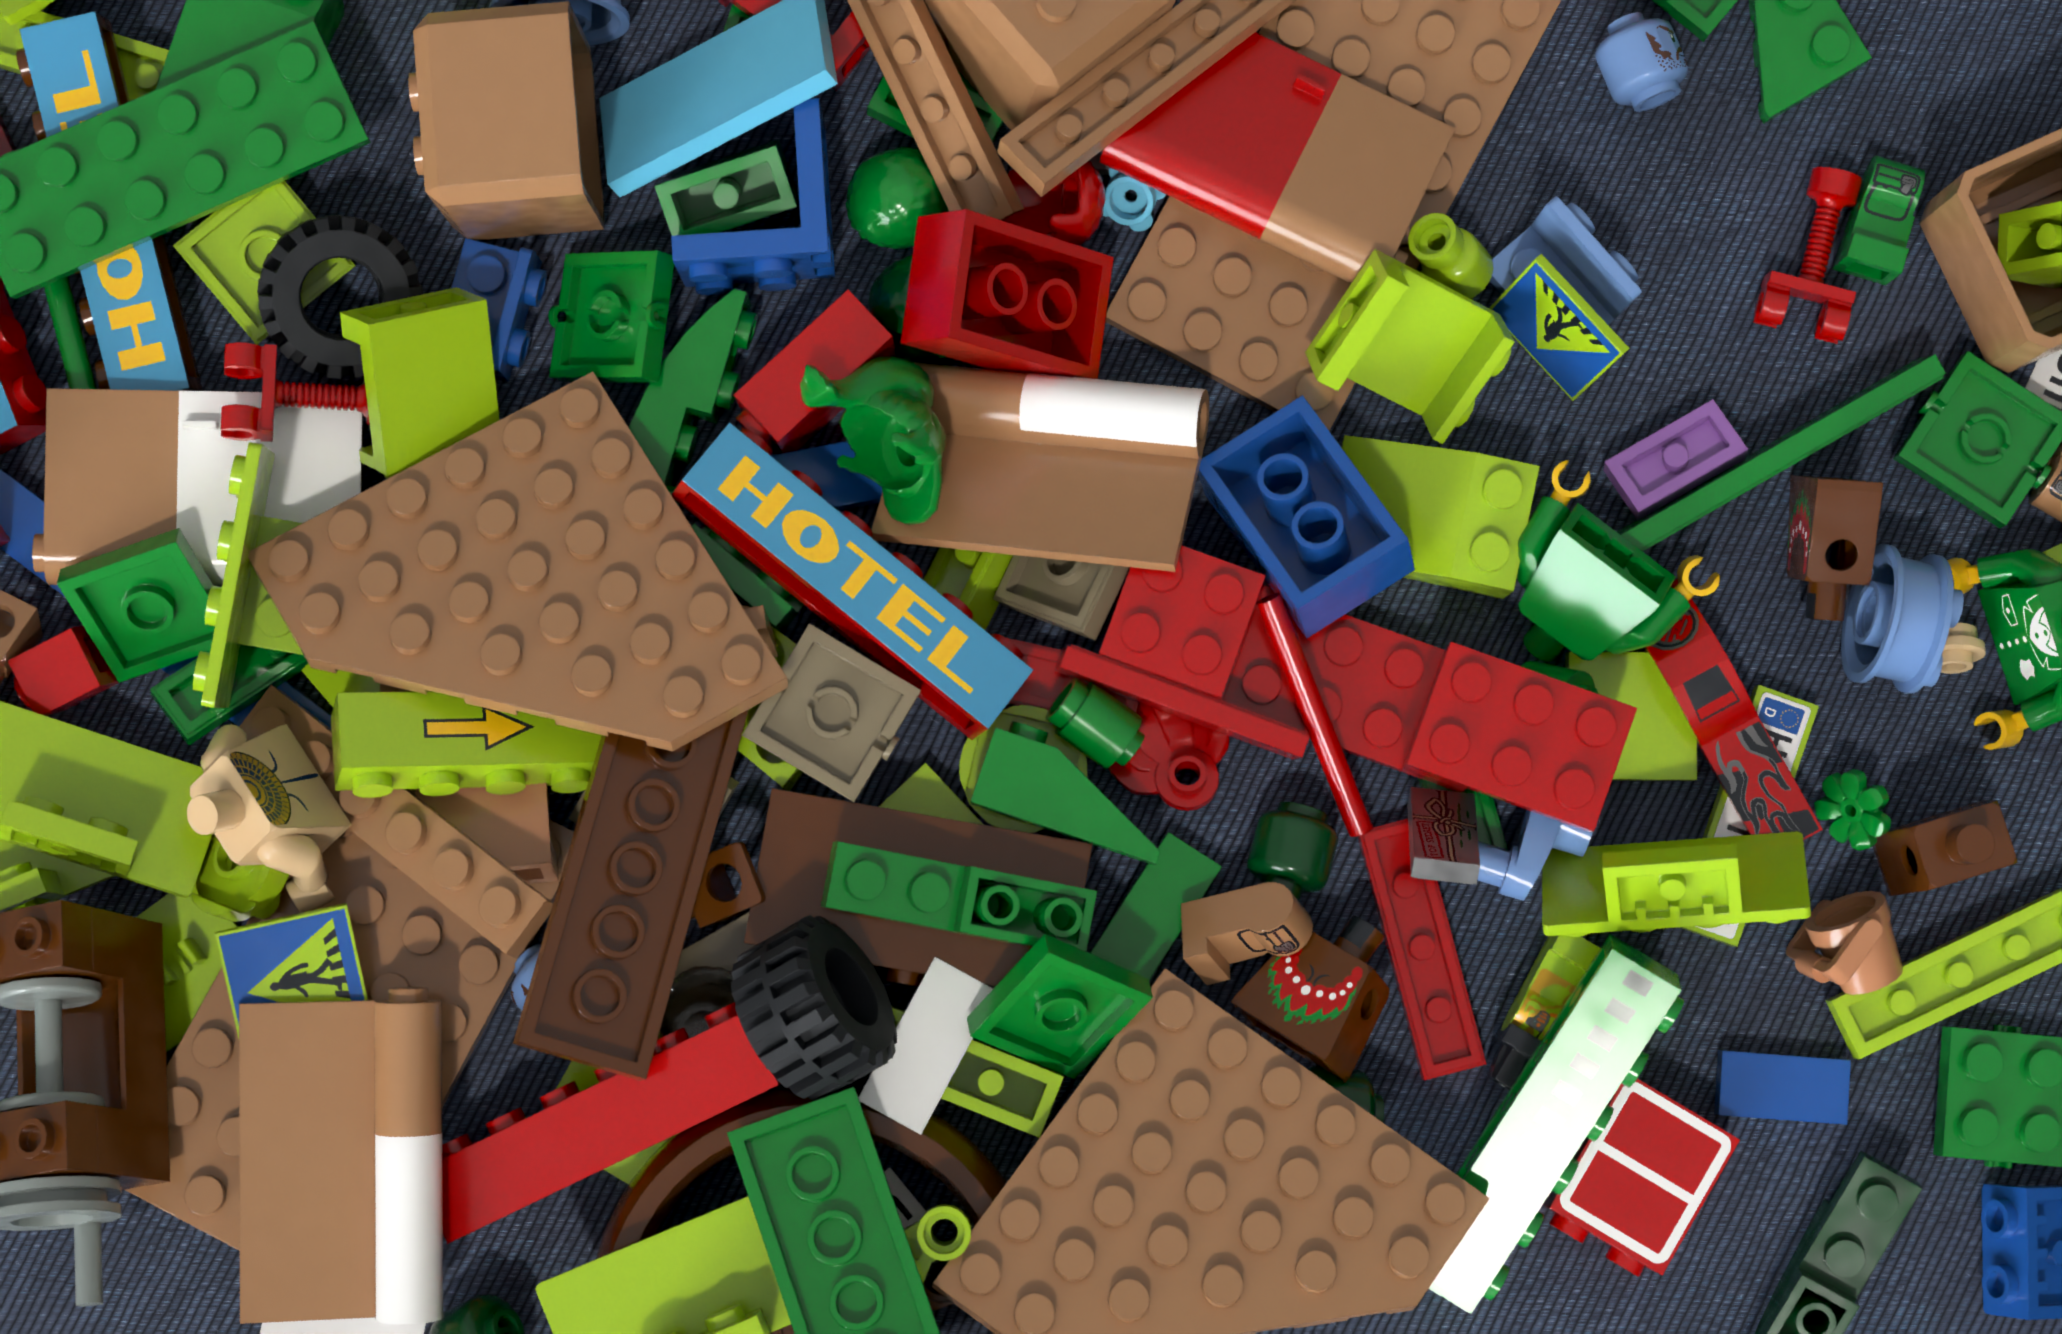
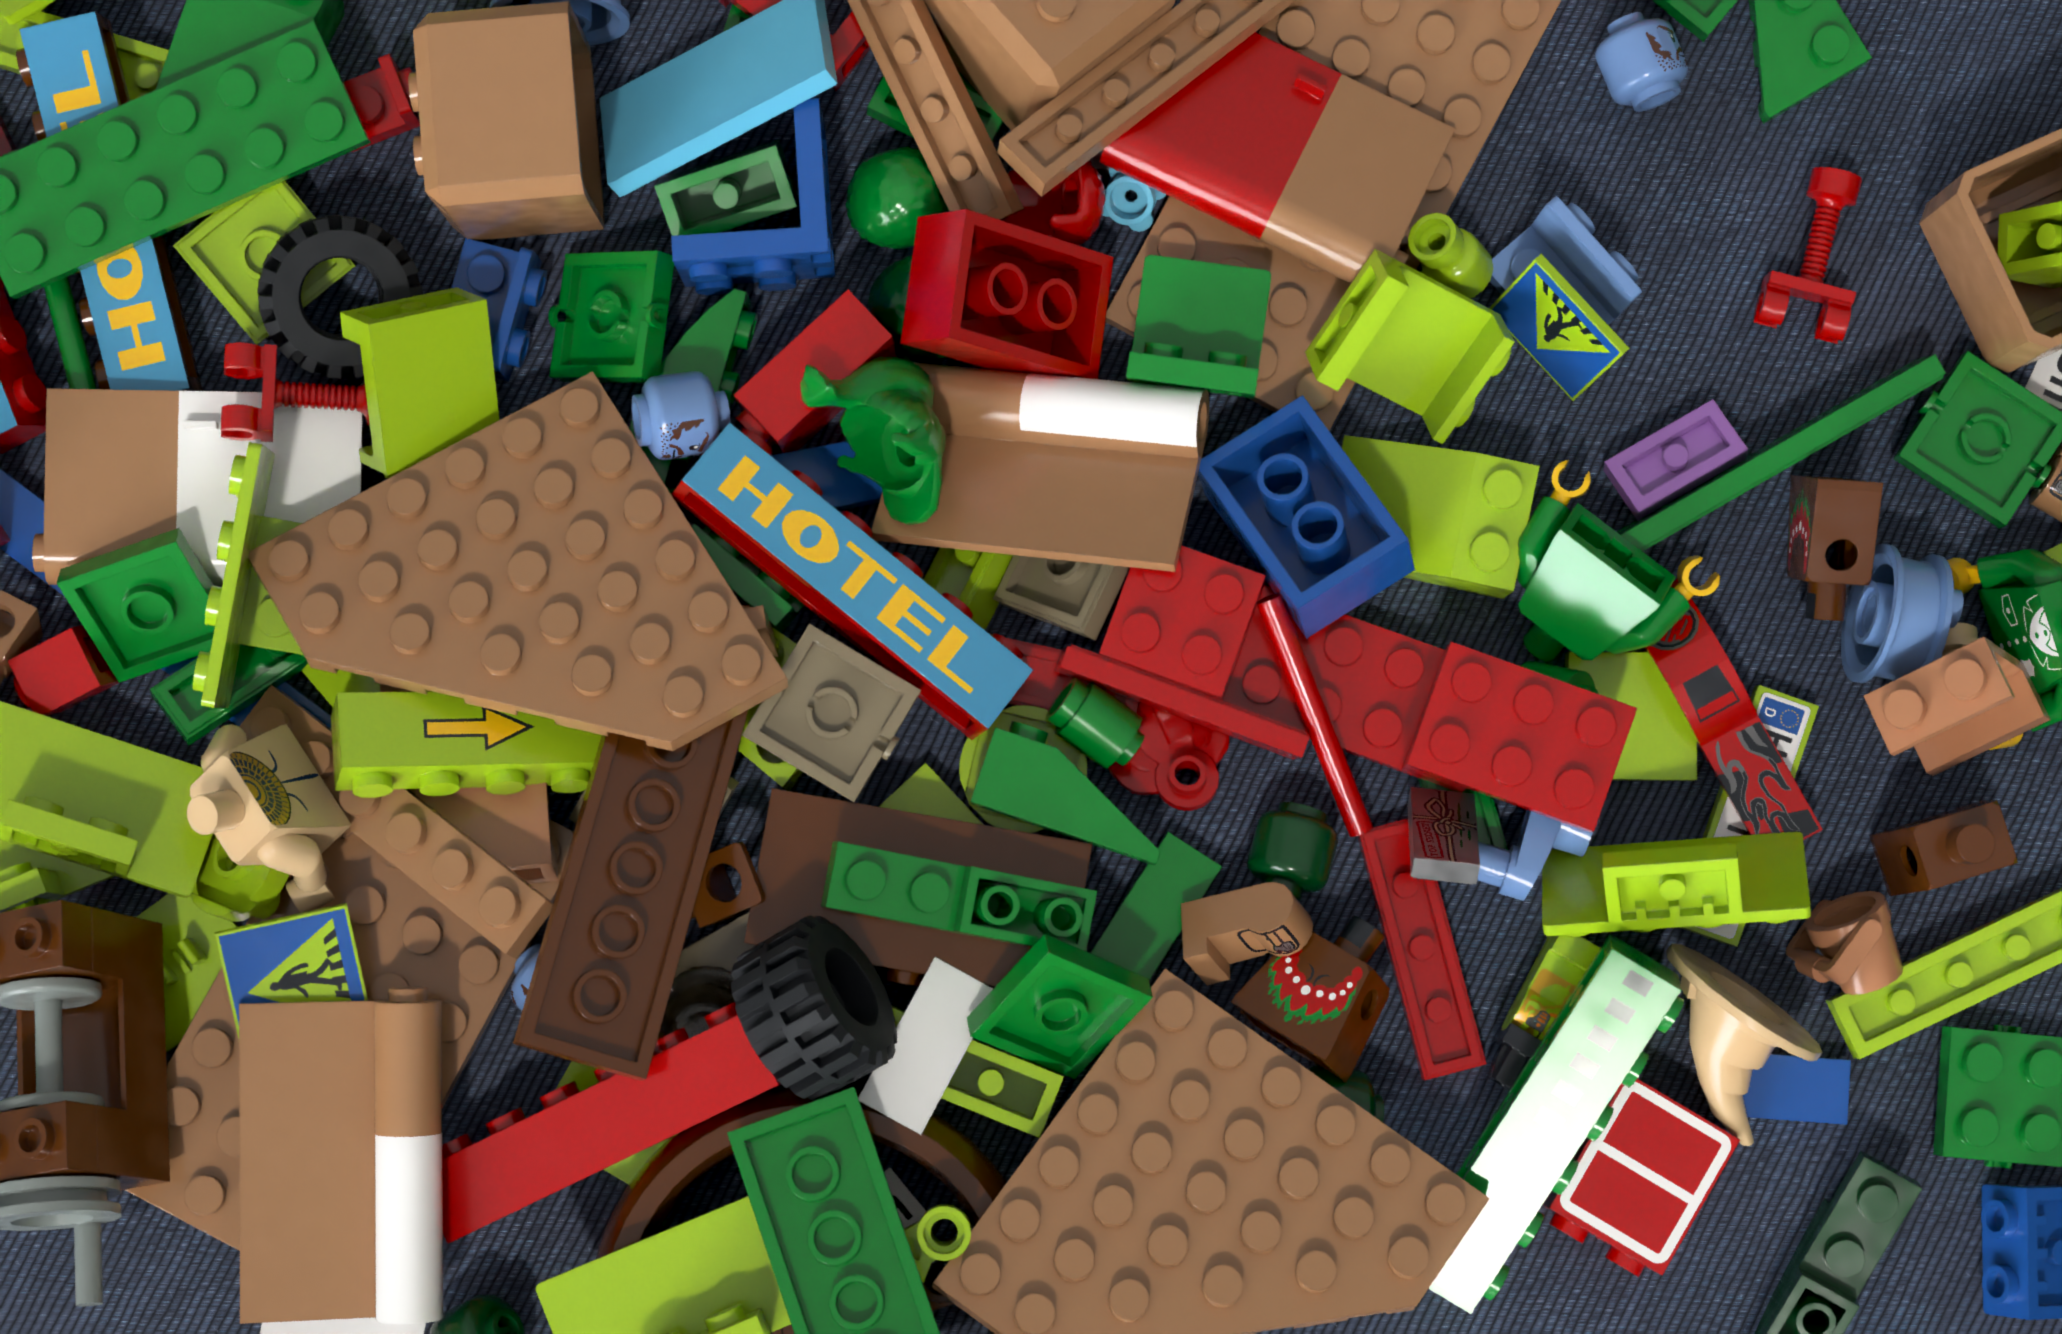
(383, 101): none -> red bracket
(679, 415): none -> medium blue head
(1199, 326): none -> green bracket
(1732, 1034): none -> tan piece
(1853, 809): green plant -> none
(1880, 222): green leg -> none
(1957, 706): none -> nougat panel

